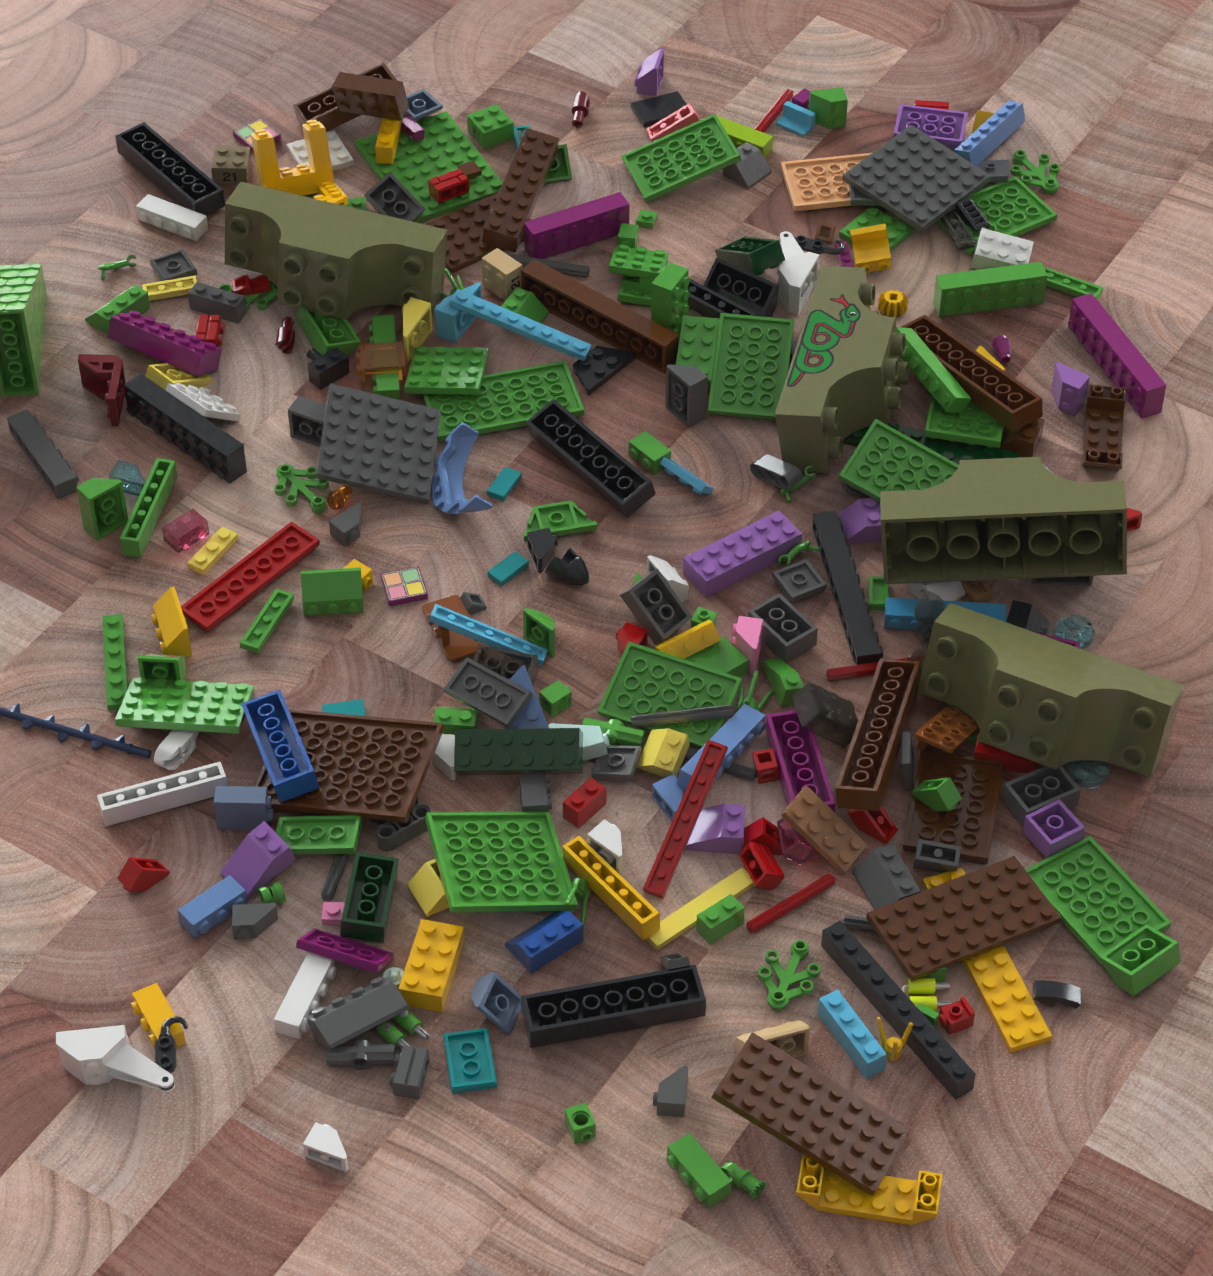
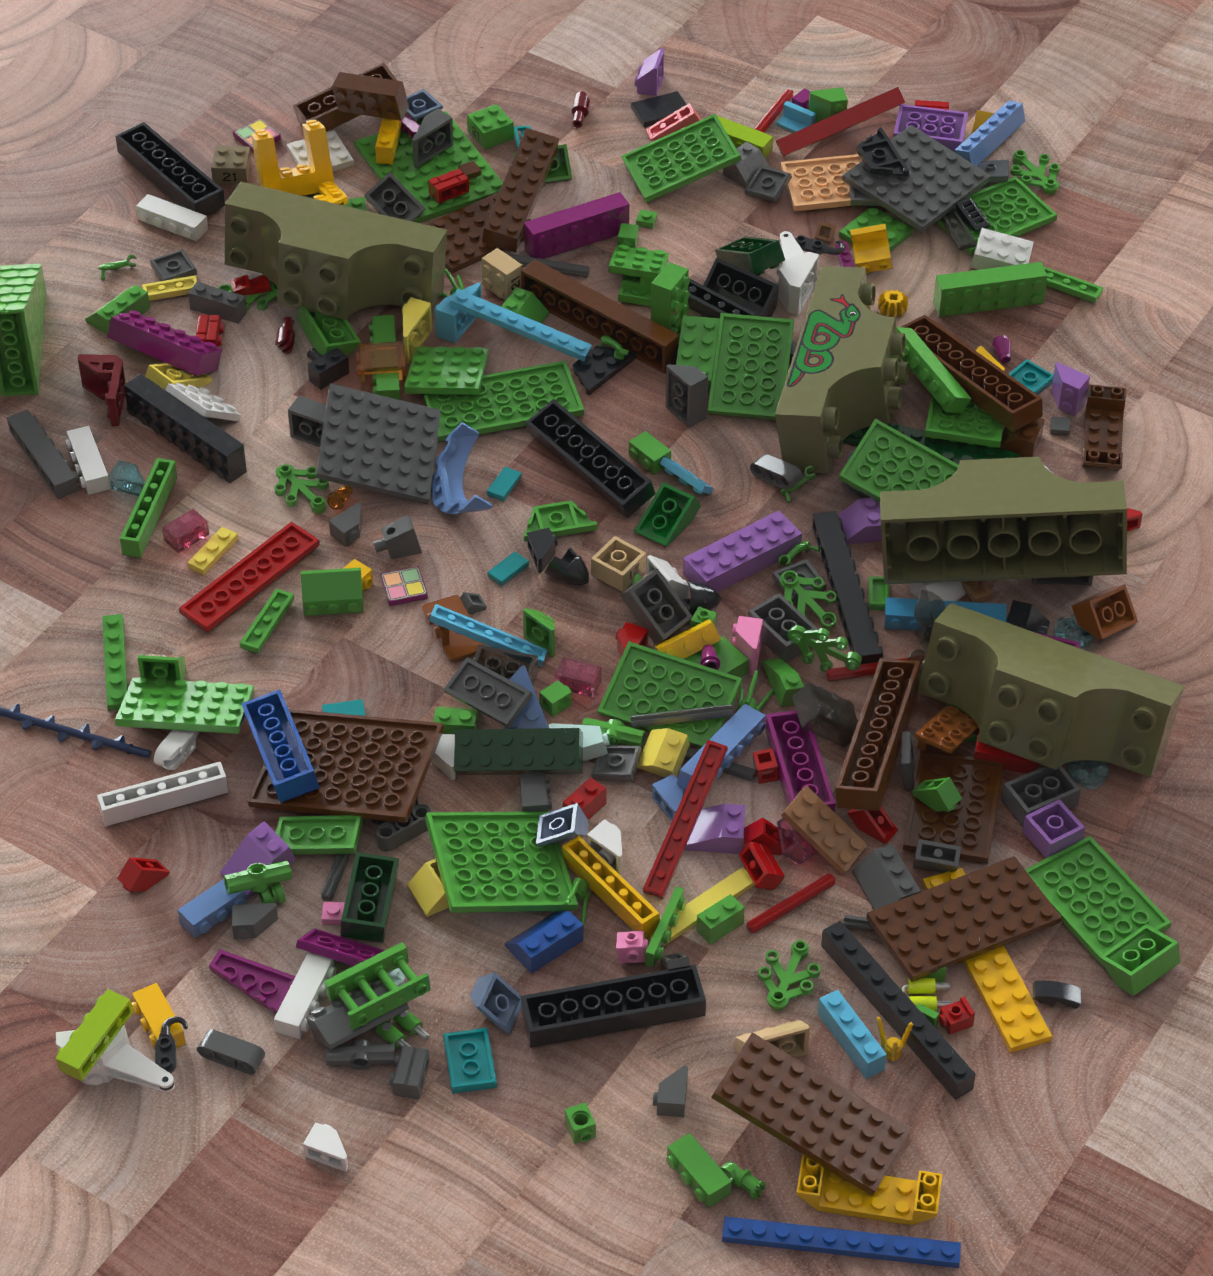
(87, 459): none -> white brick
(94, 1034): none -> lime brick
(102, 506): bright green slope -> none
(171, 625): yellow slope -> none
(231, 1051): none -> dark grey beam
(242, 807): sand blue brick -> none
(254, 979): none -> magenta wing
(257, 877): none -> bright green piece
(369, 970): none -> bright green fence
(399, 539): none -> dark grey torso
(432, 137): none -> dark grey slope
(432, 965): yellow brick -> none
(561, 825): none -> sand blue slope
(579, 676): none -> clear pink brick
(618, 563): none -> tan brick
(619, 351): none -> bright green piece
(631, 946): none -> bright pink brick
(663, 931): none -> bright green plate
(667, 515): none -> green slope
(701, 596): none -> black helmet
(709, 657): none -> magenta cone
(768, 184): none -> dark grey plate
(807, 596): none -> bright green plant
(822, 646): none -> bright green plant
(840, 121): none -> red tile
(841, 1242): none -> blue plate
(881, 156): none -> black wing
(1032, 376): none -> teal tile
(1060, 425): none -> dark grey tile
(1105, 612): none -> dark orange slope
(1116, 355): magenta brick -> none

